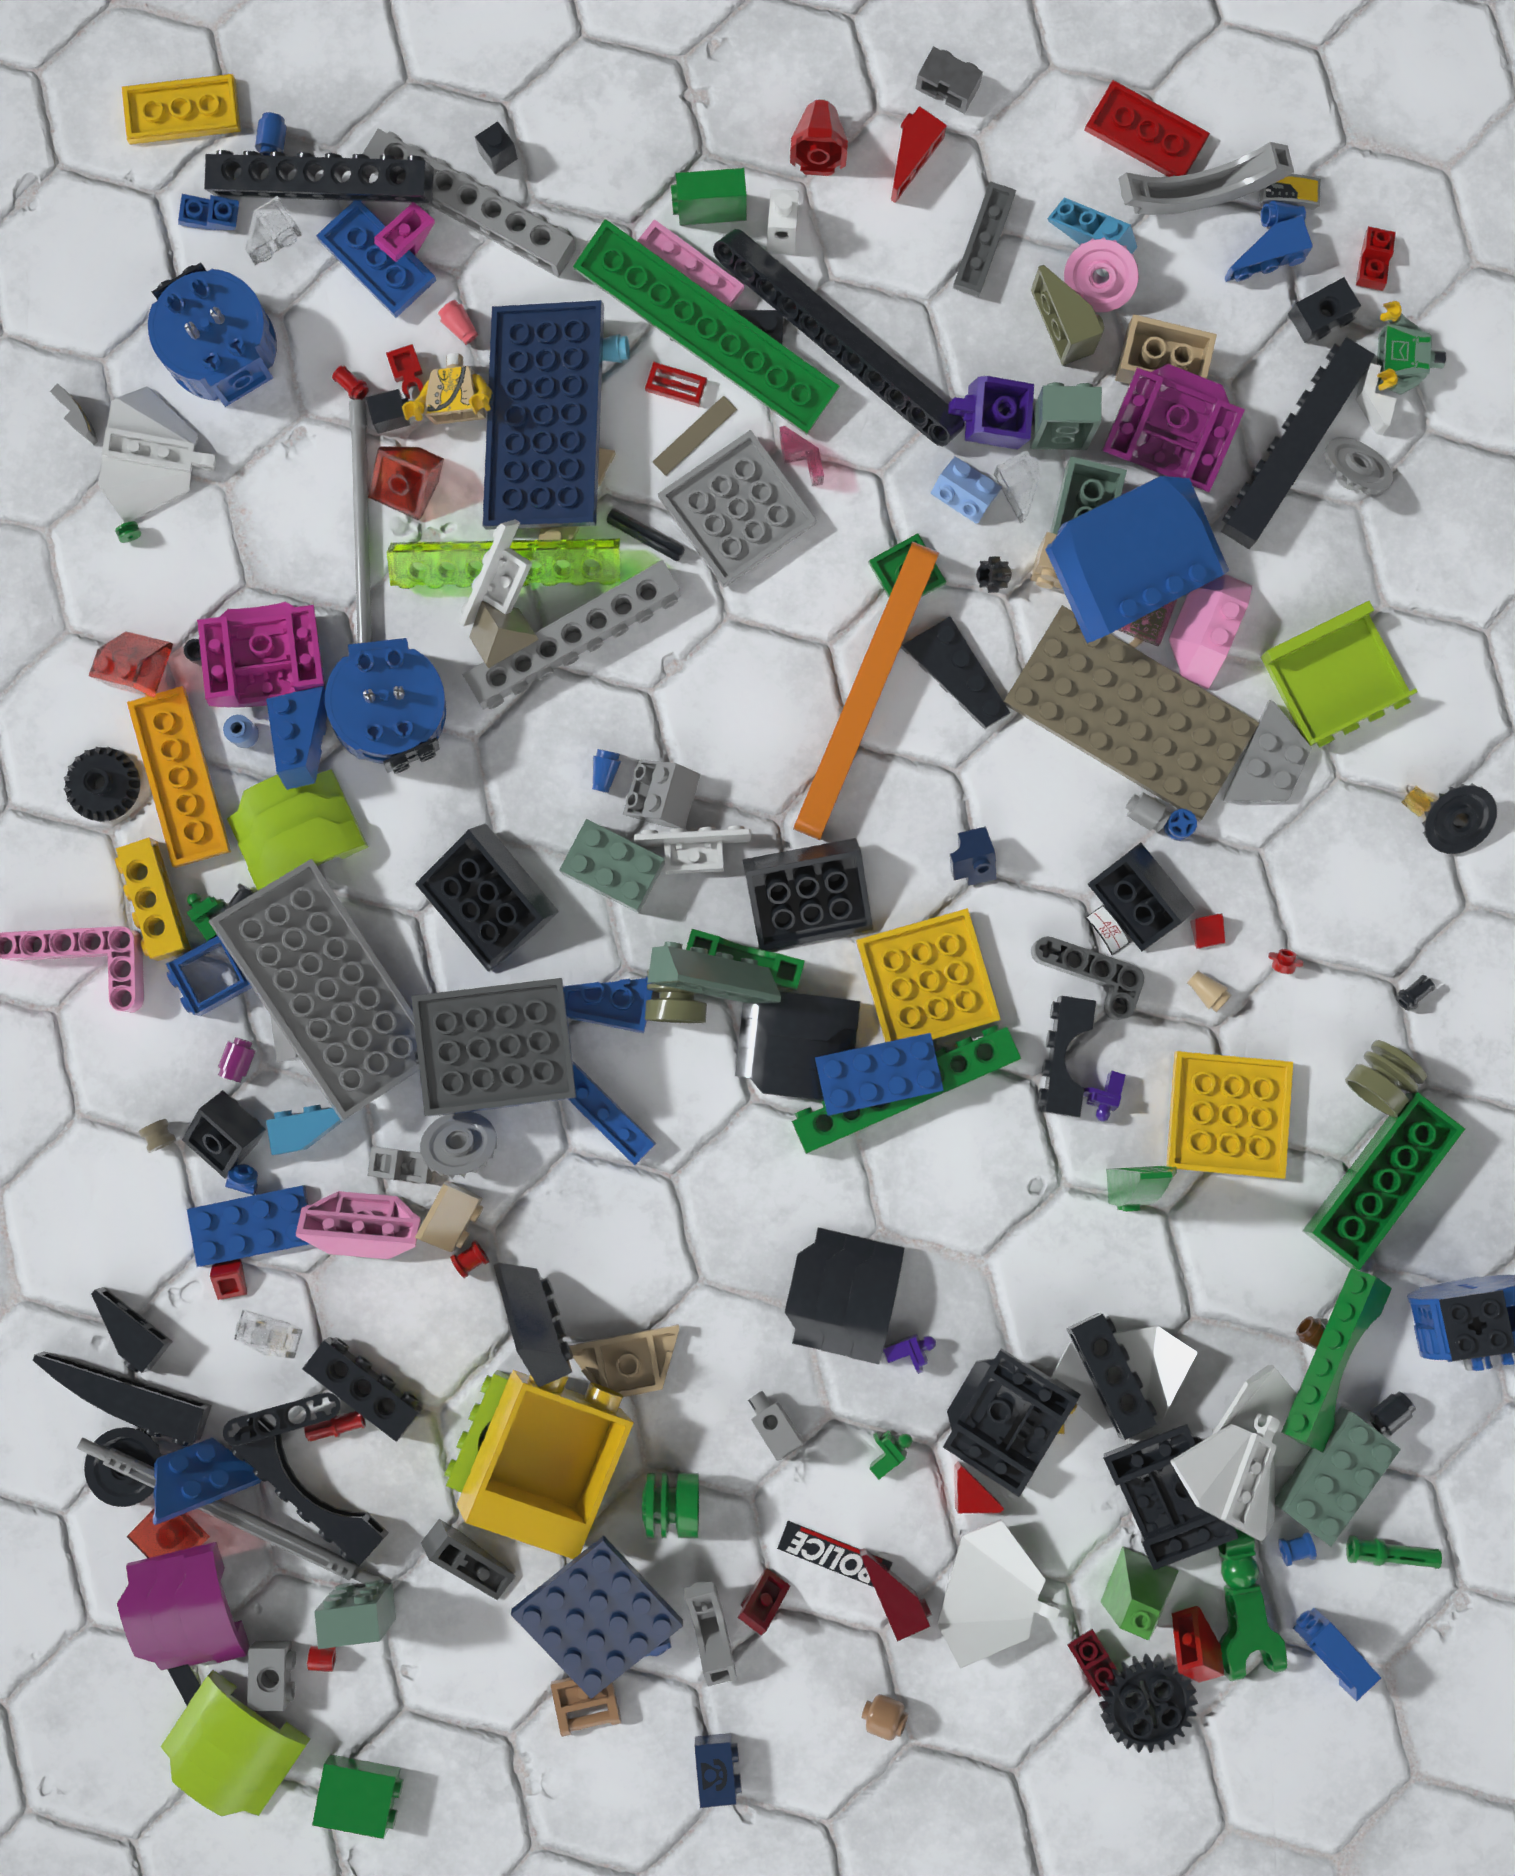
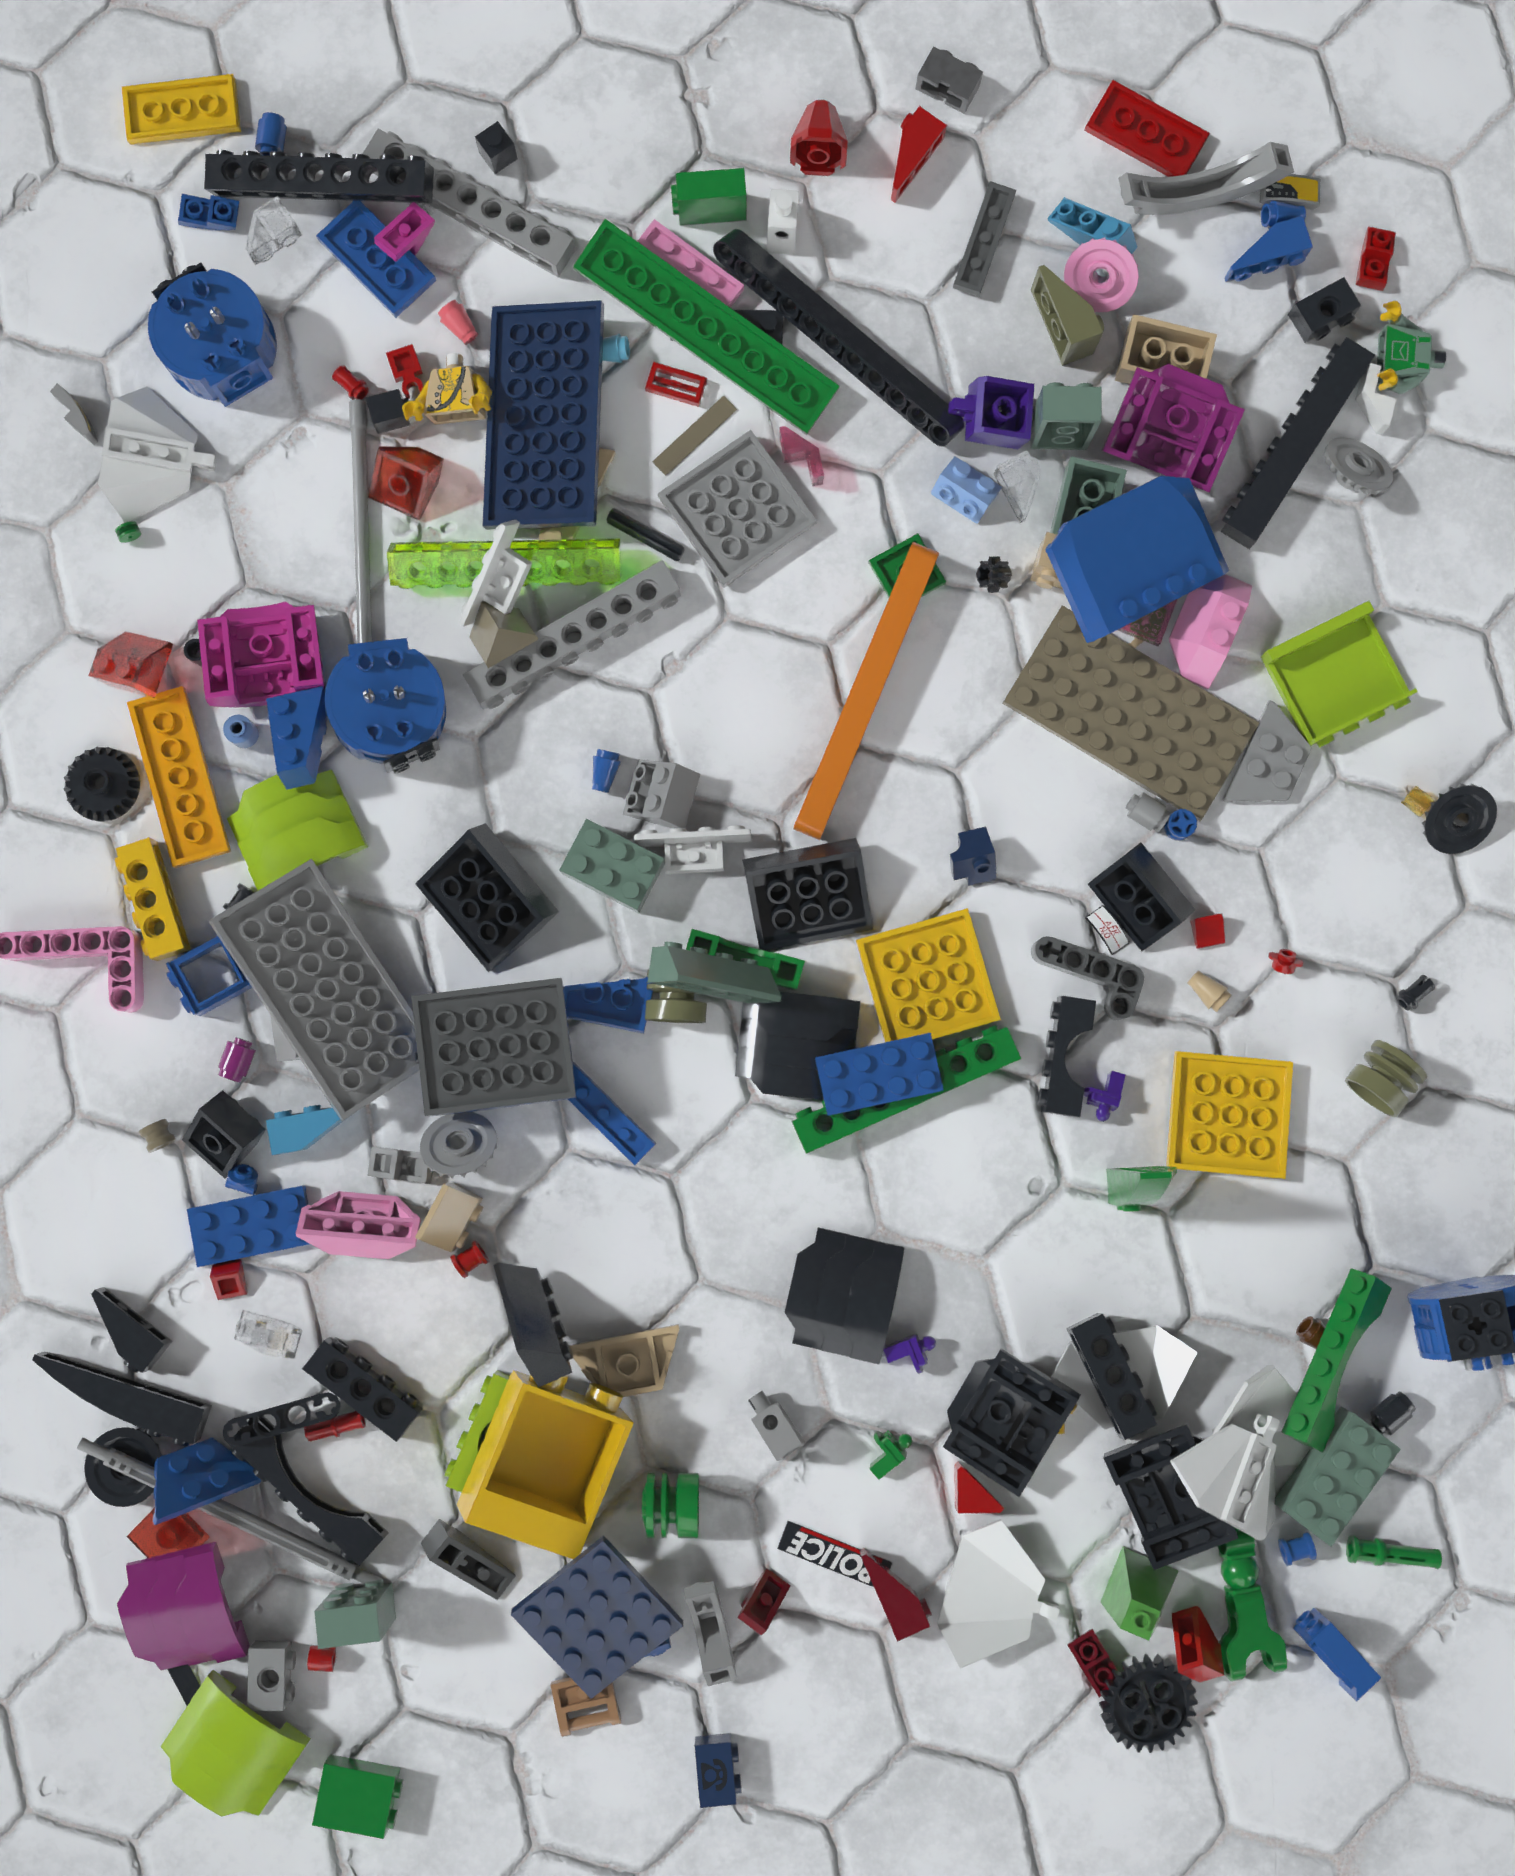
(202, 912): green piece -> none
(885, 1717): medium nougat head -> none
(955, 667): black wing -> none
(1383, 1181): green brick -> none

